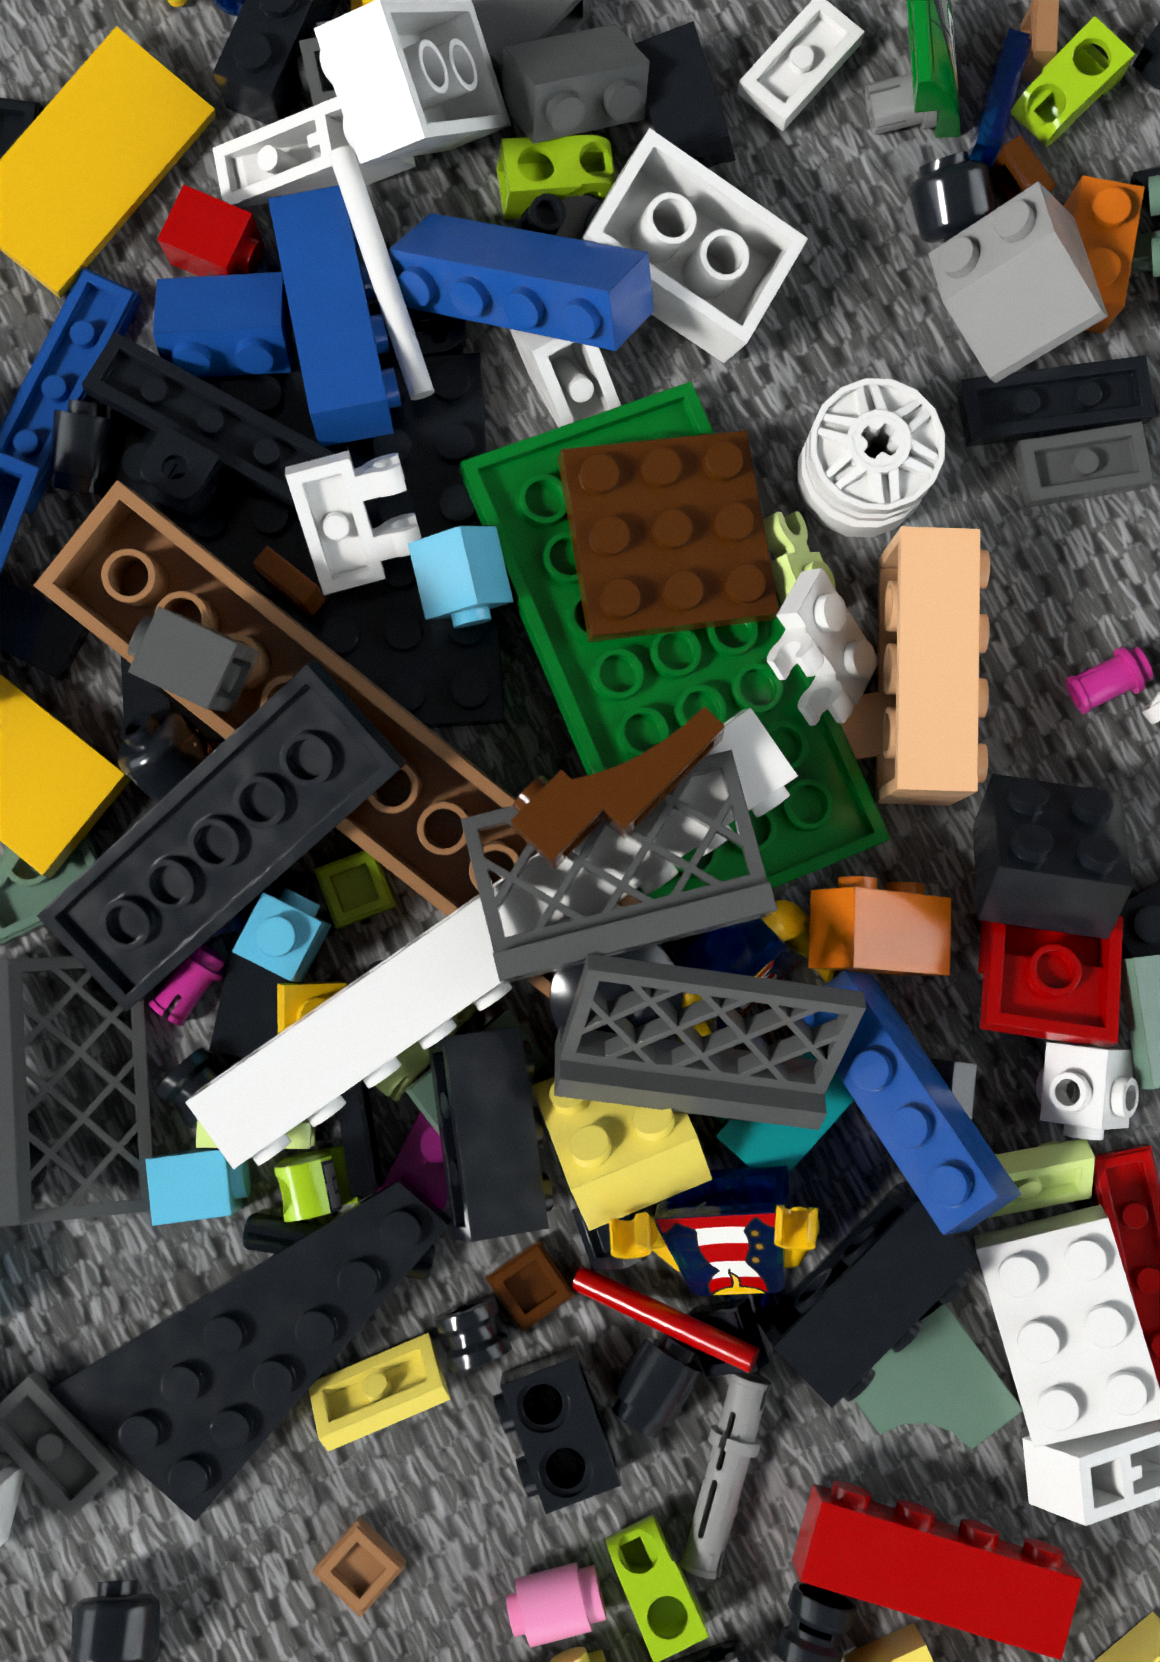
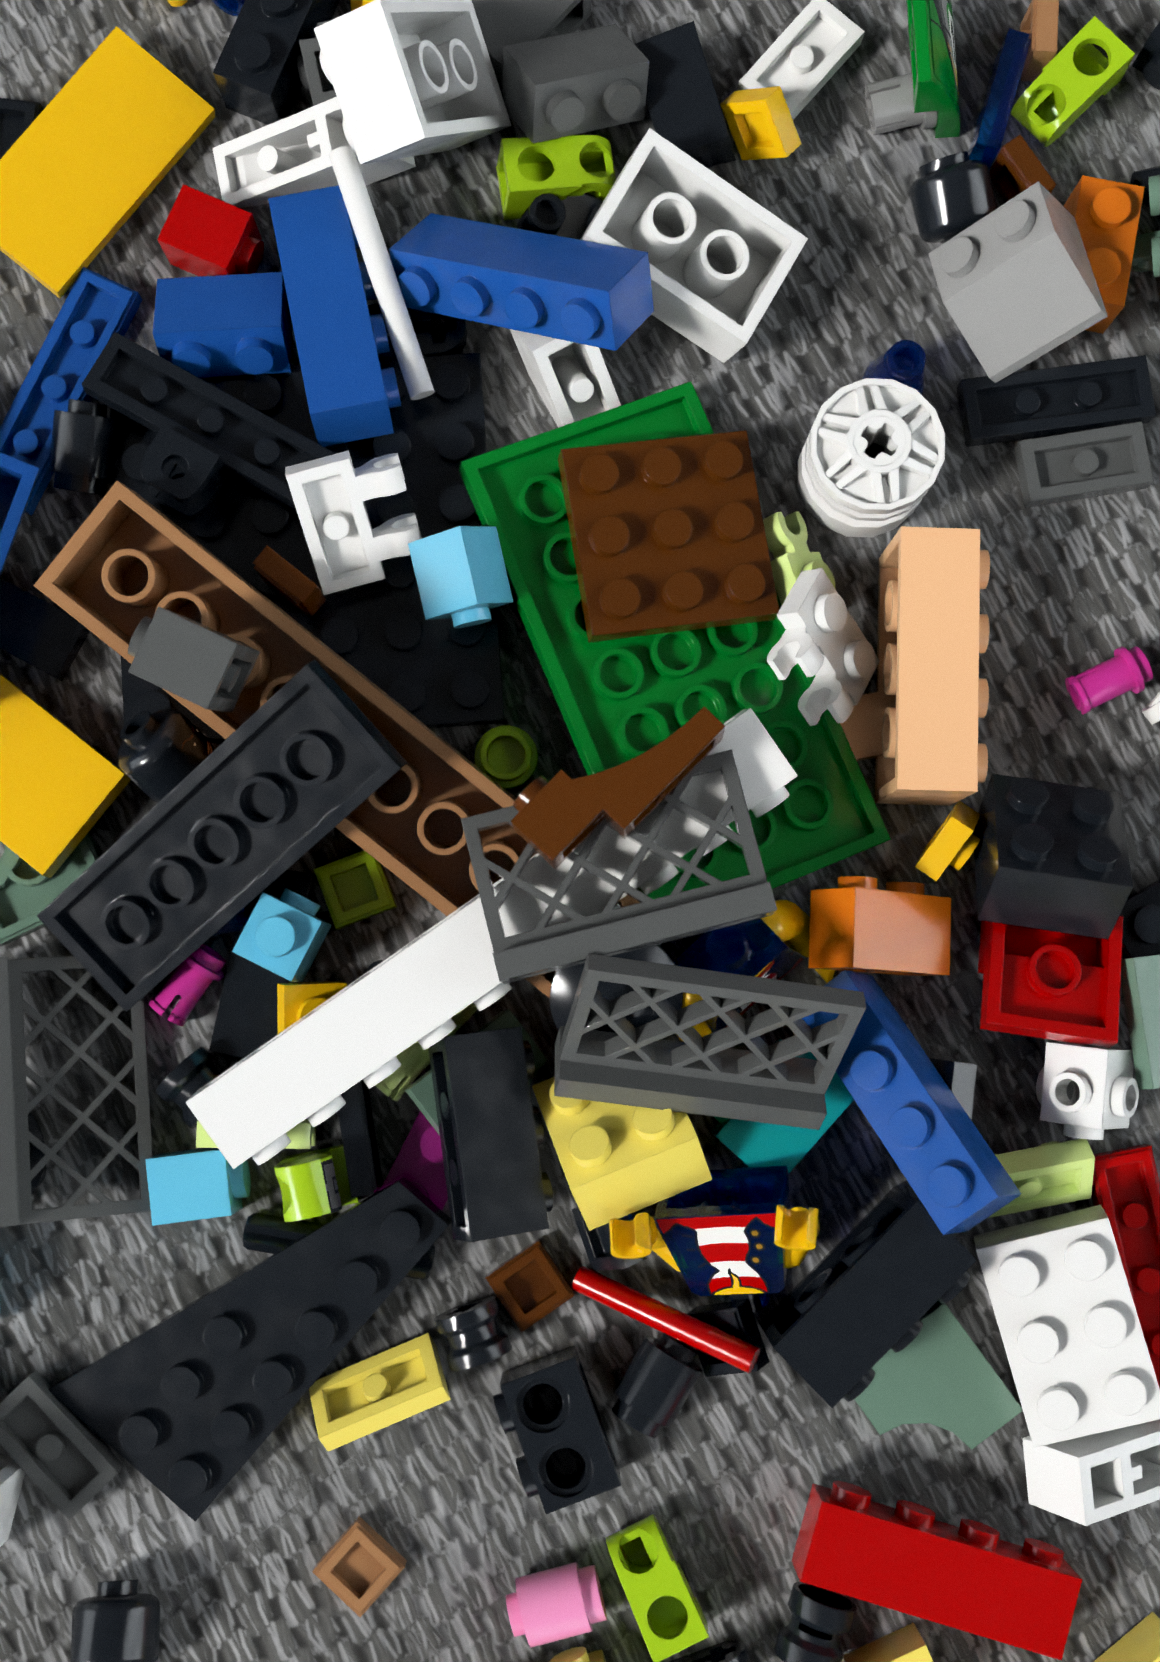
(507, 755): none -> lime plate
(732, 1448): light grey pin -> none
(761, 123): none -> yellow plate
(902, 363): none -> clear blue cone
(951, 843): none -> yellow plate

